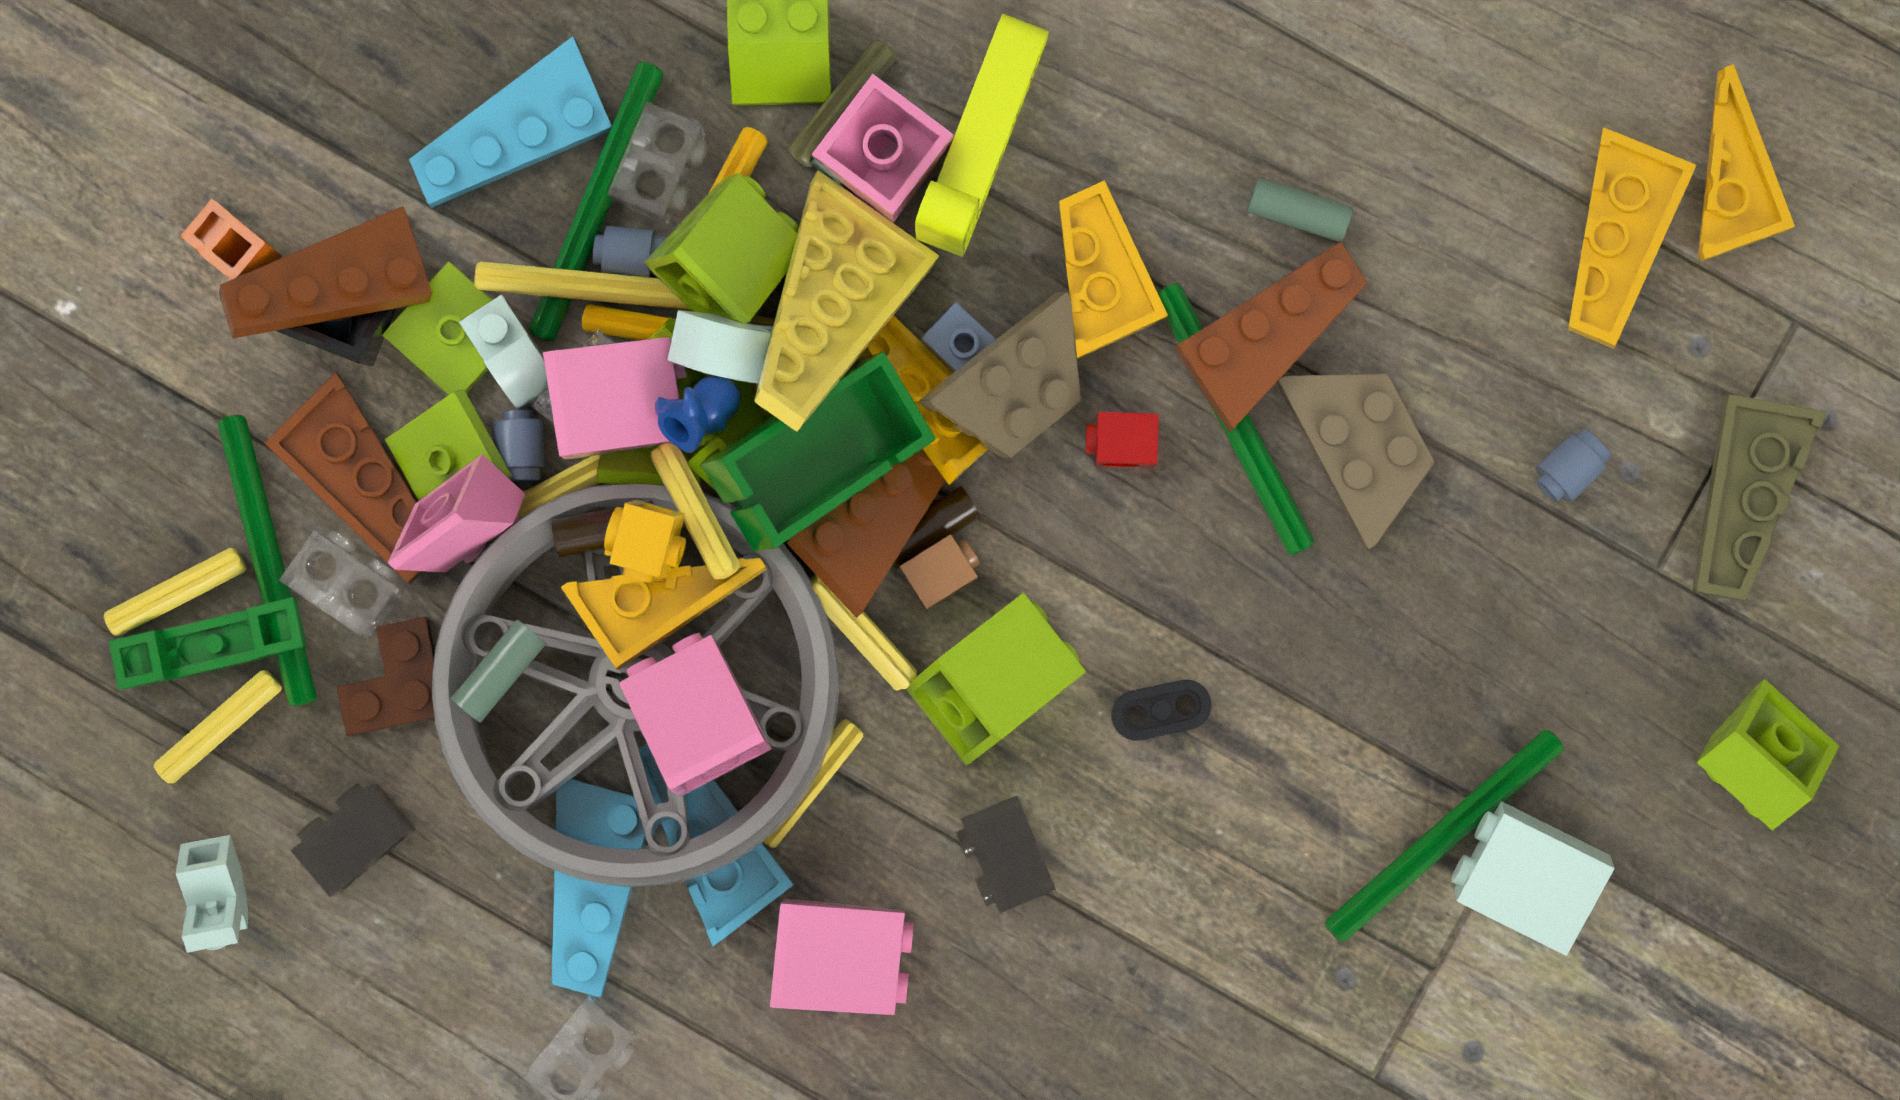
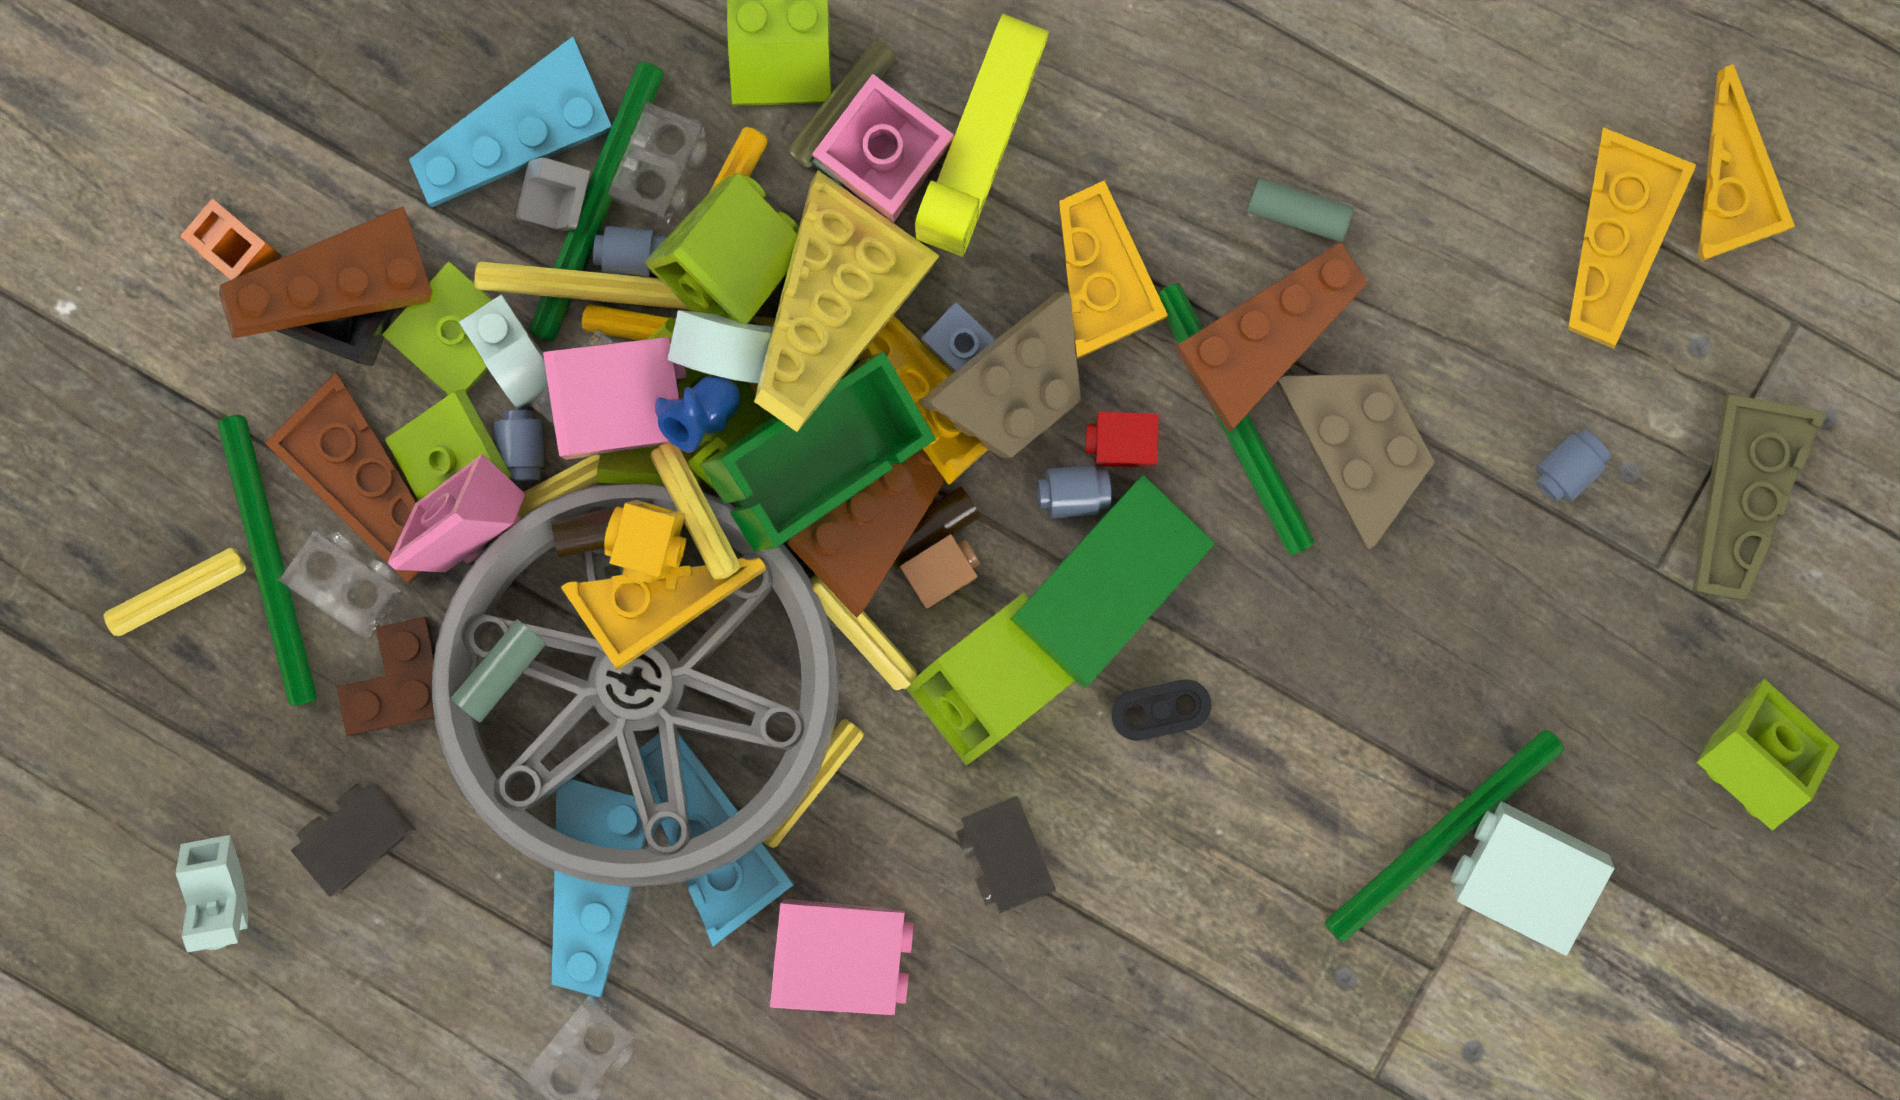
(208, 644): green slope -> none
(217, 726): light yellow axle -> none
(552, 194): none -> light grey panel
(693, 714): bright pink slope -> none
(1074, 491): none -> sand blue brick
(1112, 581): none -> green tile

